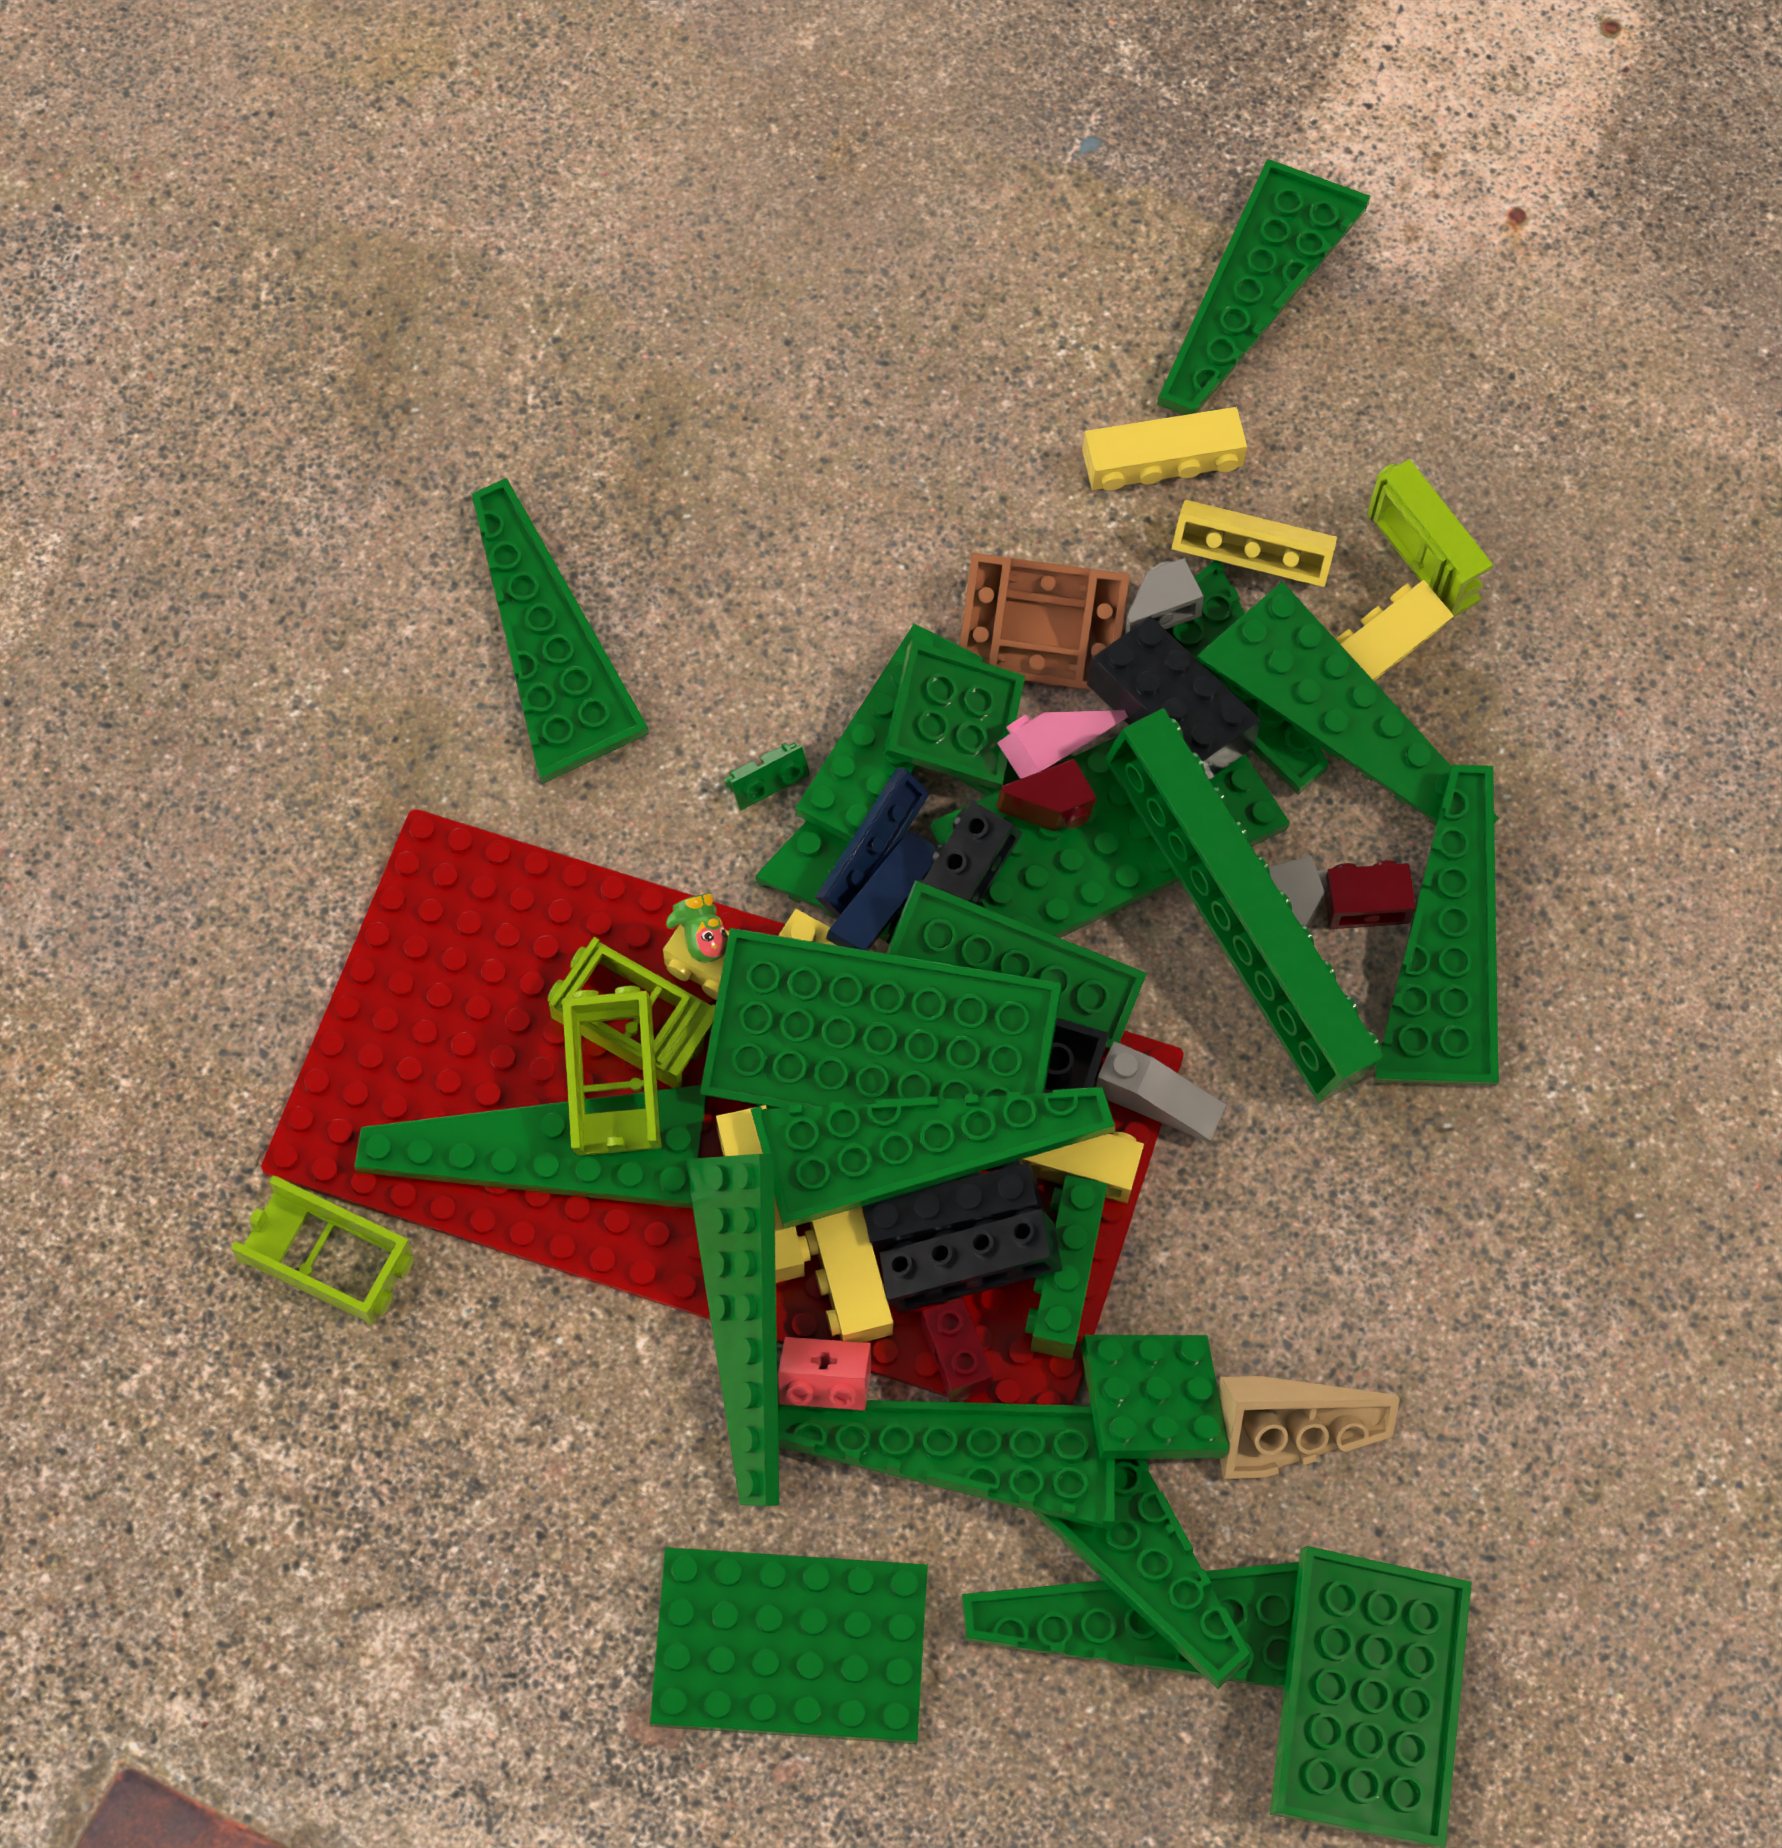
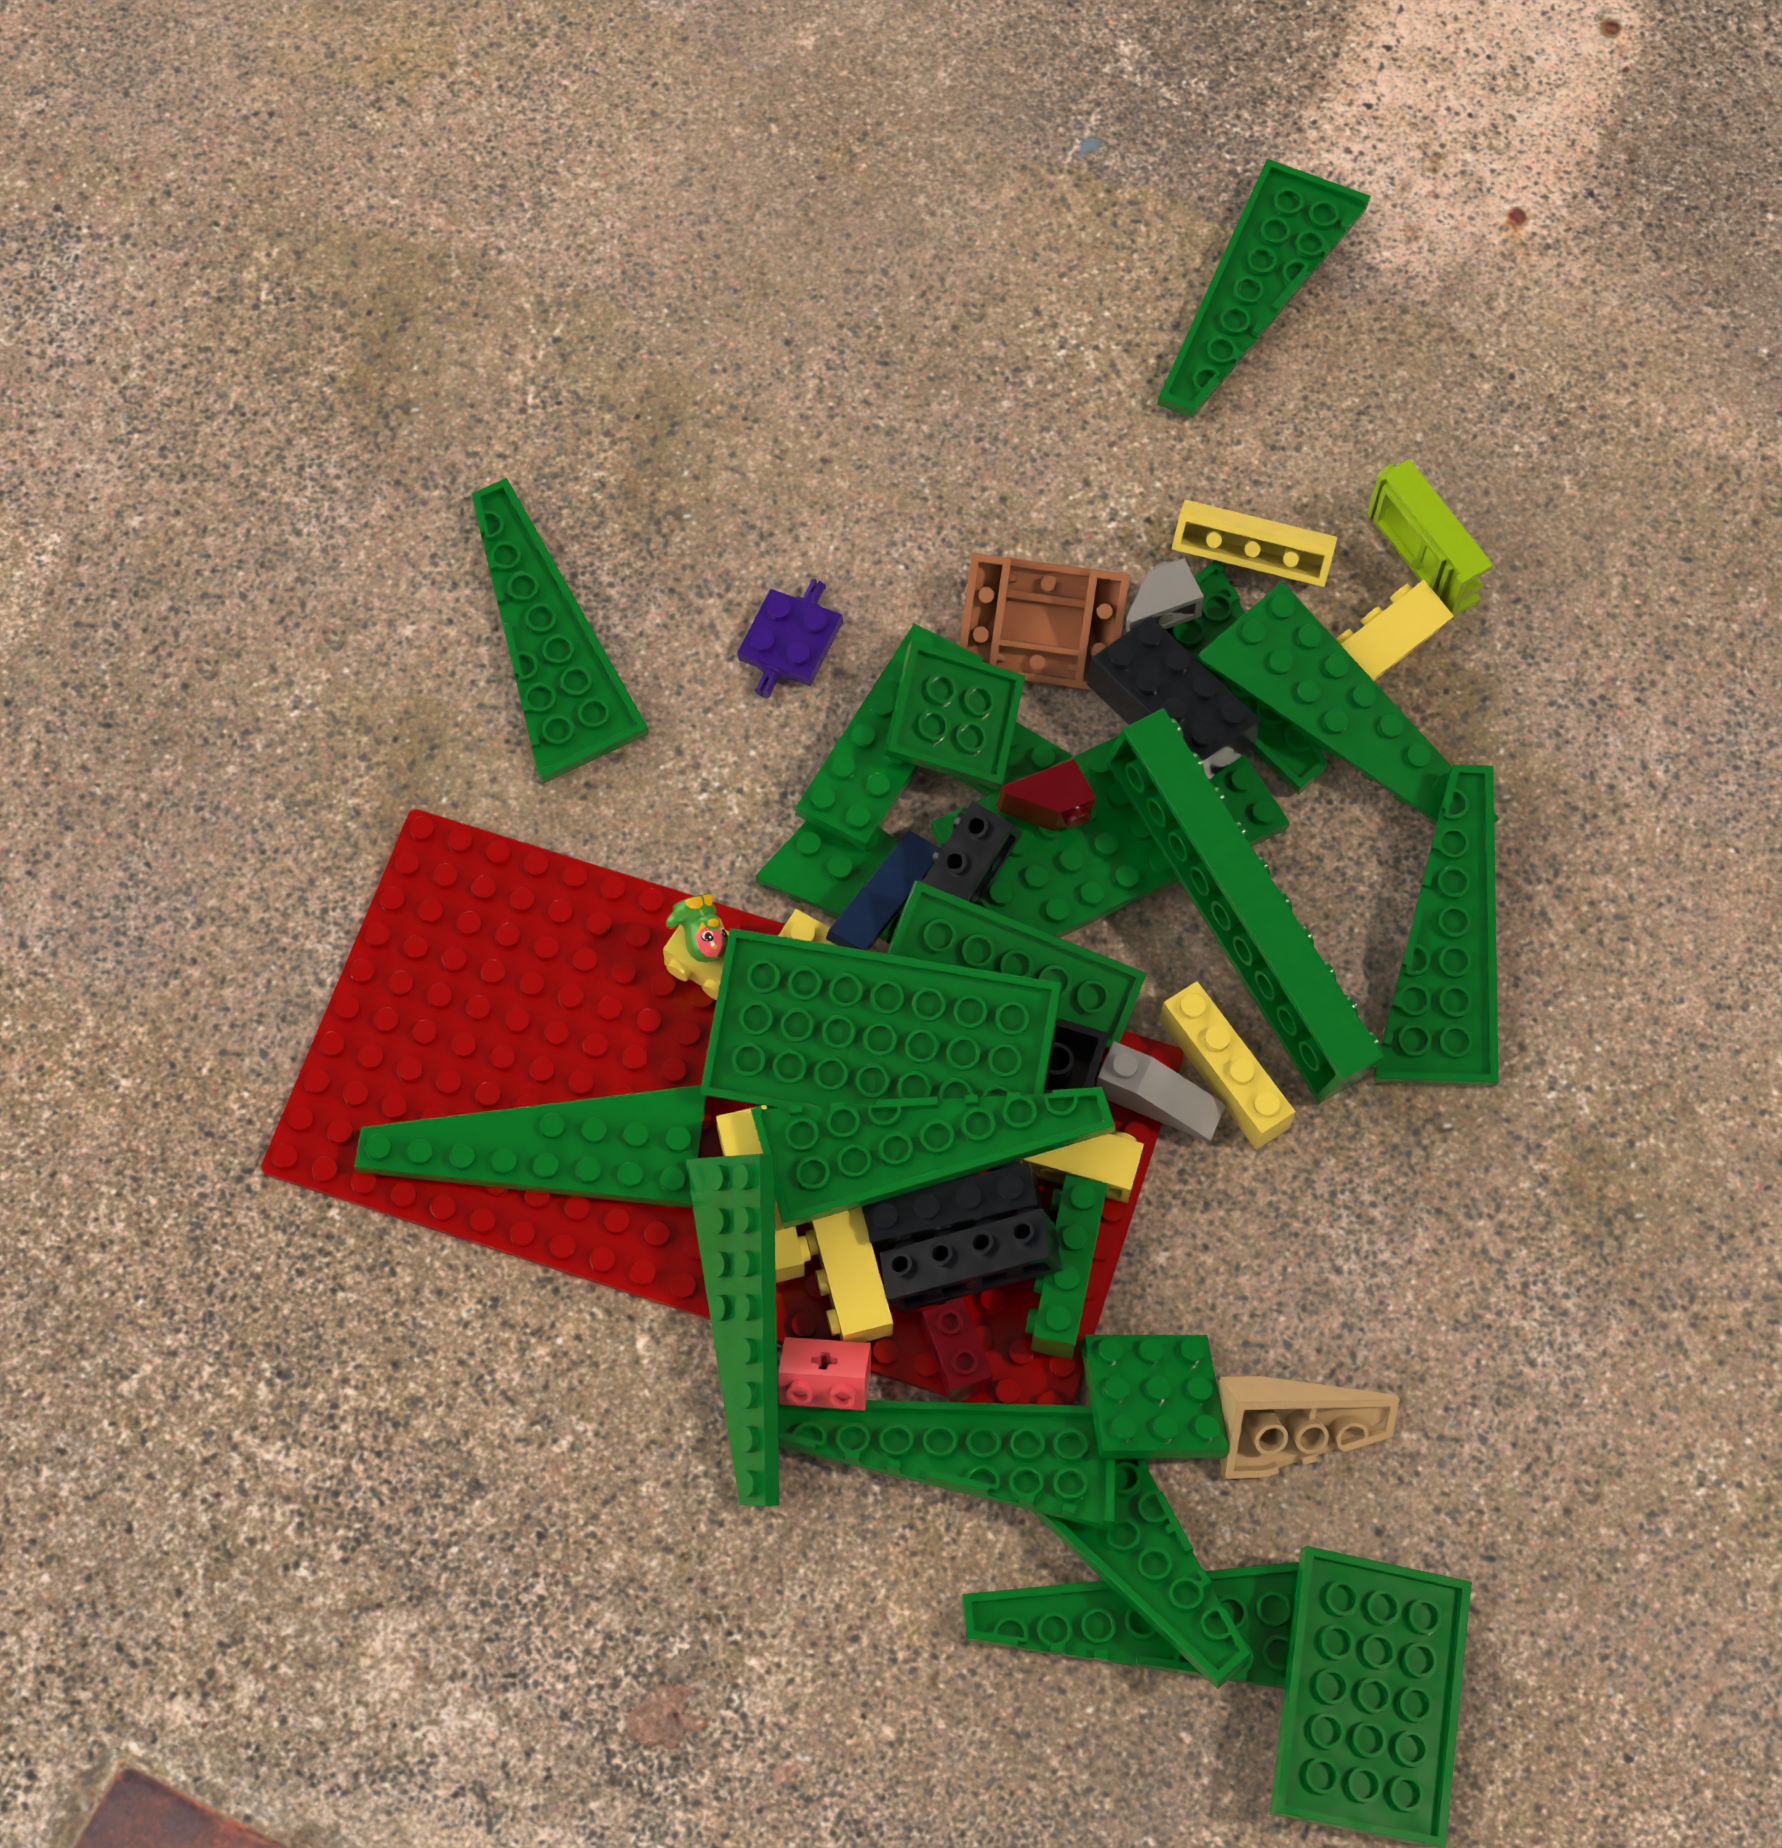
(278, 1227): lime door -> none
(617, 1129): lime door -> none
(678, 1039): lime door -> none
(779, 770): green hinge -> none
(789, 1645): green plate -> none
(790, 637): none -> dark purple plate
(873, 840): dark blue tile -> none
(1053, 736): bright pink slope -> none
(1164, 449): light yellow brick -> none
(1226, 1065): none -> light yellow brick
(1302, 885): light grey slope -> none
(1369, 895): dark red brick -> none

